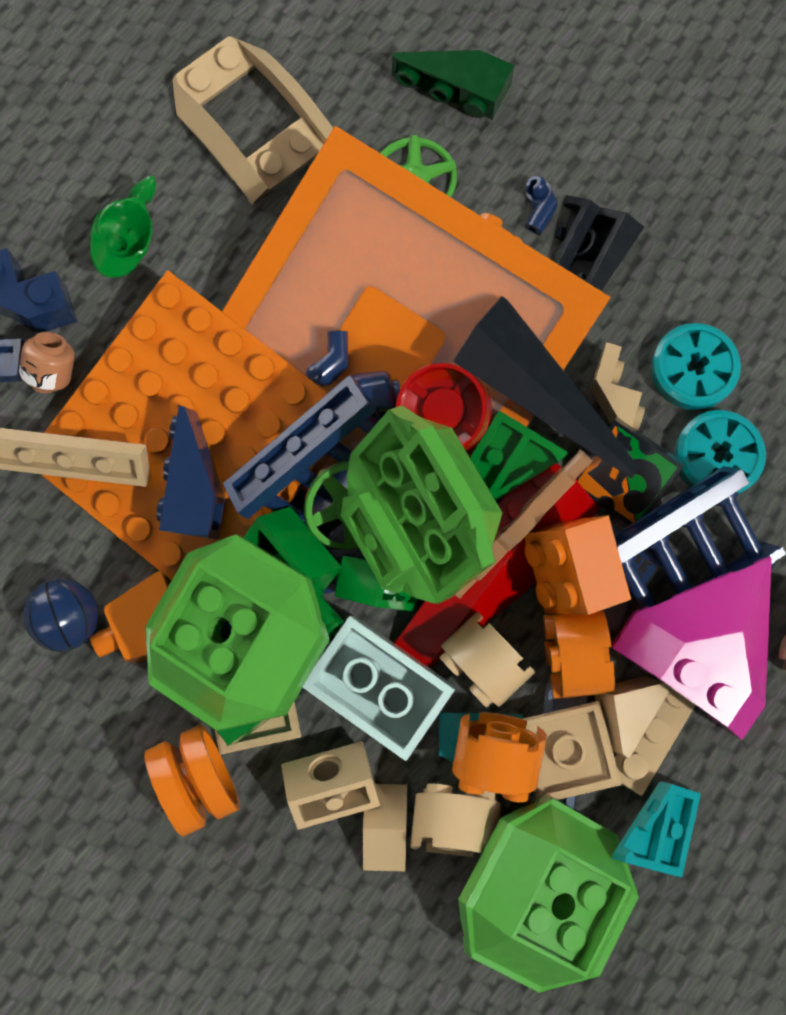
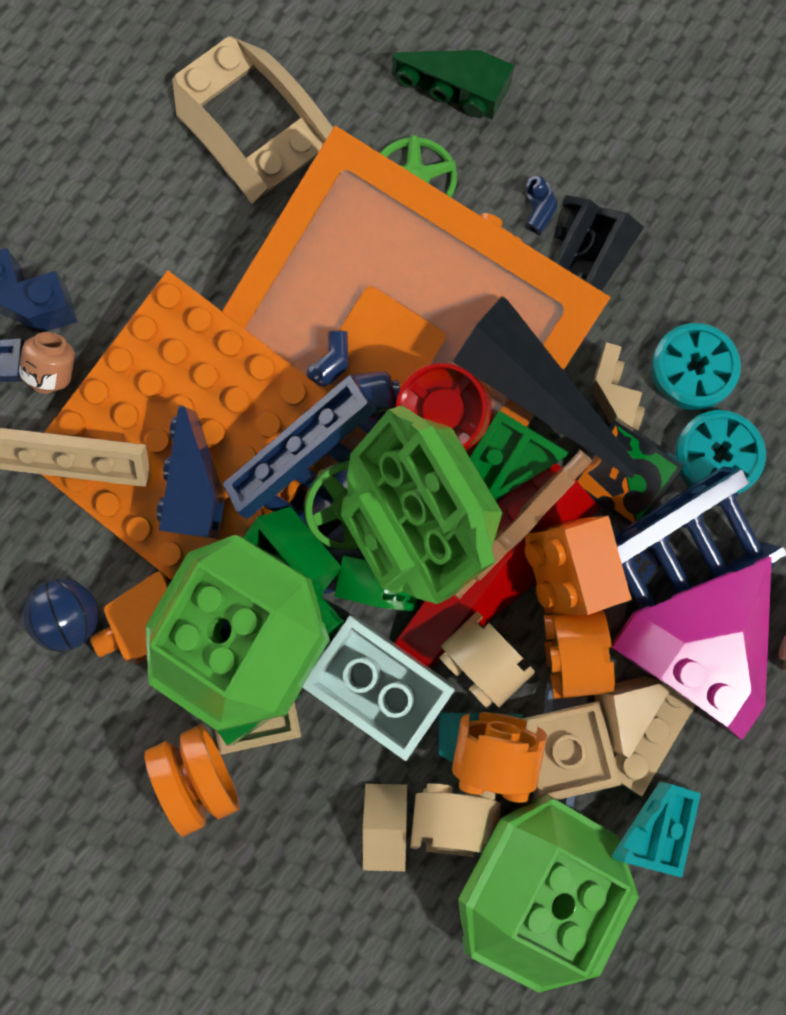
(123, 231): green hair -> none
(329, 785): tan brick -> none

